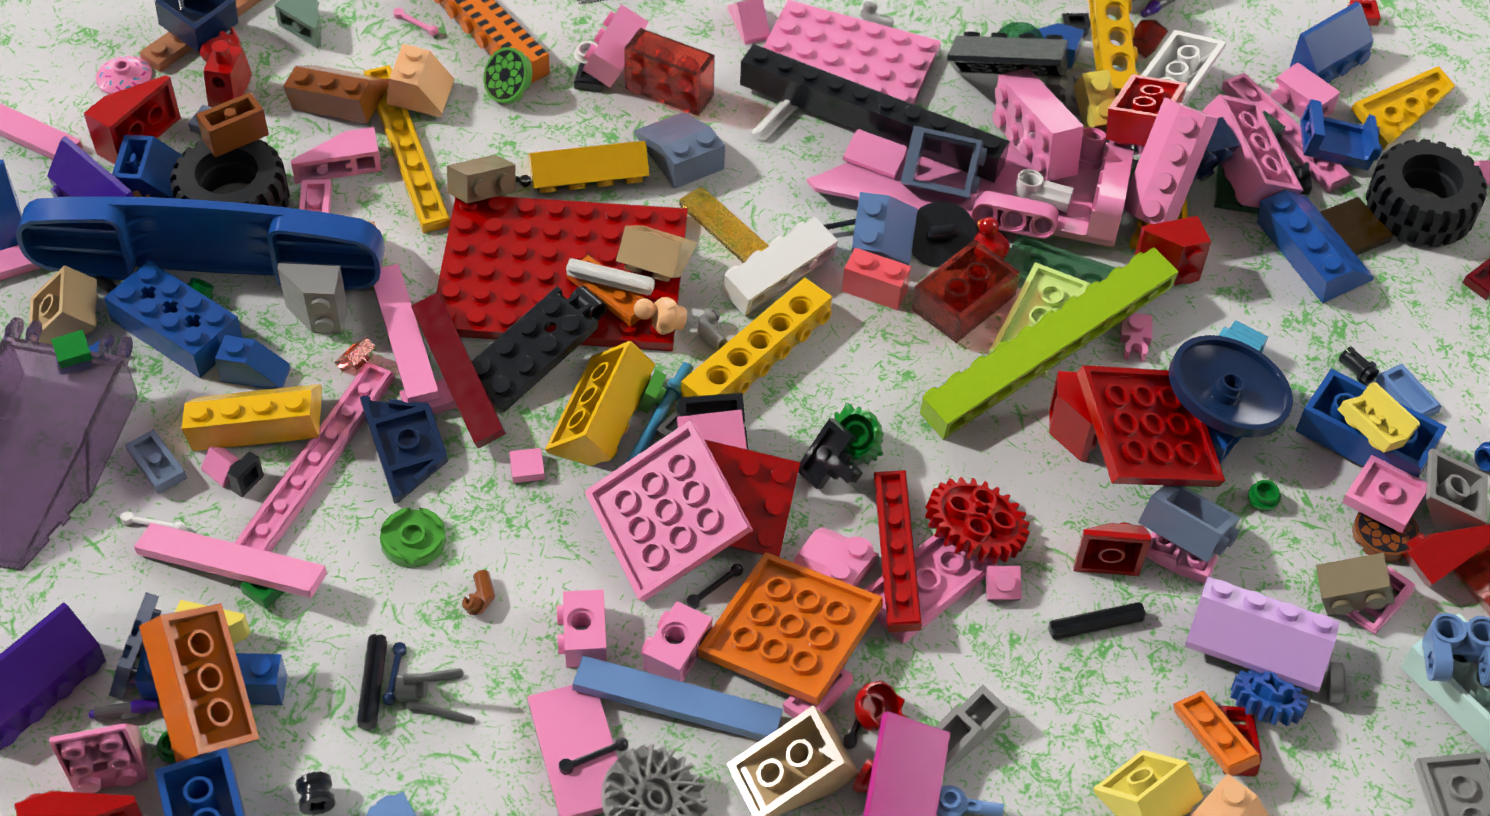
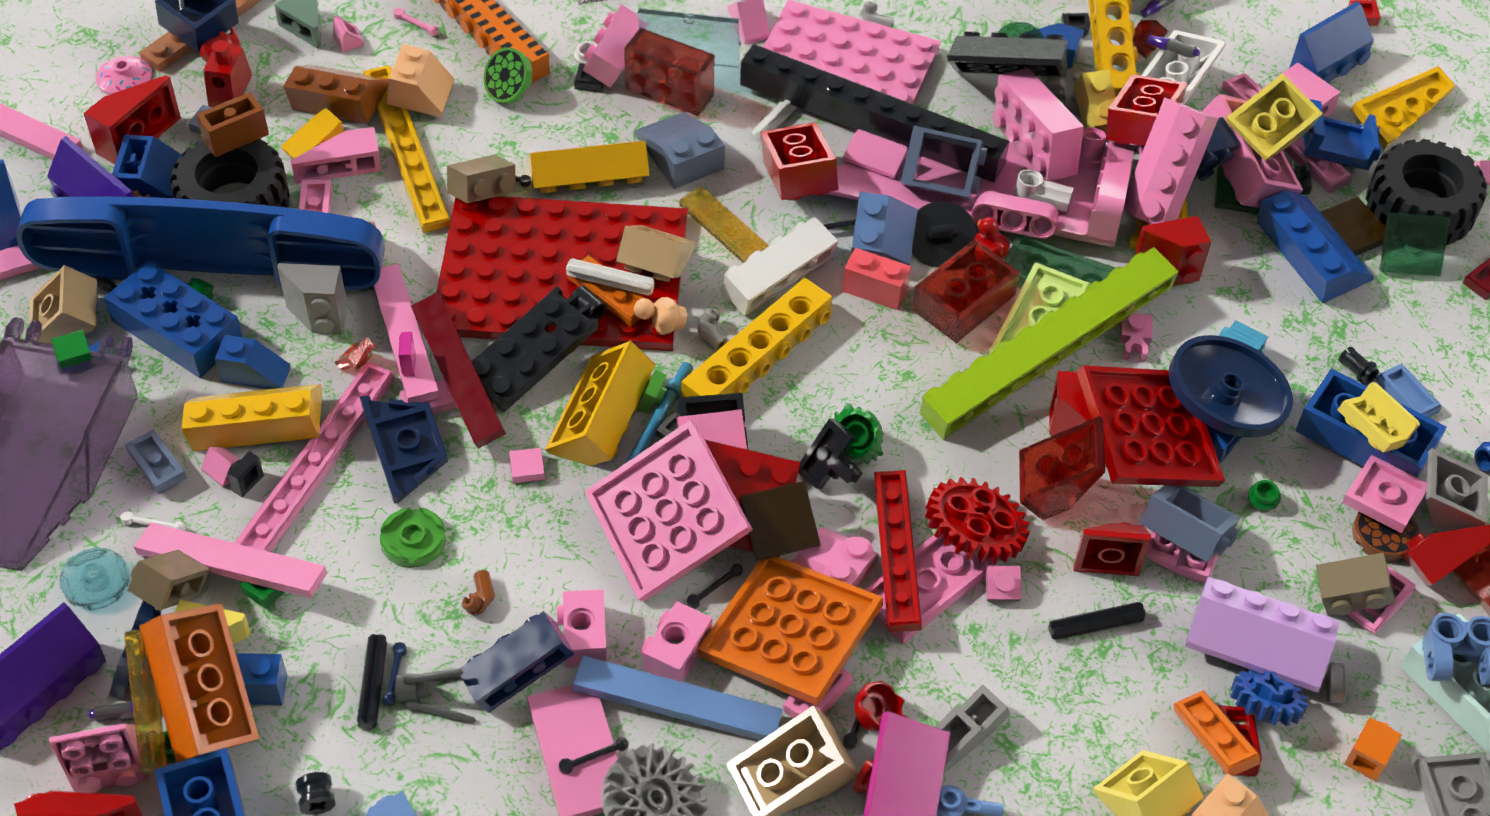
(99, 590): none -> clear light blue plate
(145, 706): none -> clear yellow tile
(168, 579): none -> dark tan brick
(313, 133): none -> yellow slope
(346, 35): none -> bright pink slope
(407, 354): none -> dark pink tile
(515, 661): none -> dark blue brick
(703, 32): none -> clear light blue piece
(780, 521): none -> dark brown tile
(799, 161): none -> red brick
(1061, 468): none -> clear red slope
(1173, 45): none -> piece
(1274, 117): none -> light yellow slope
(1373, 749): none -> orange brick
(1414, 244): none -> clear green tile

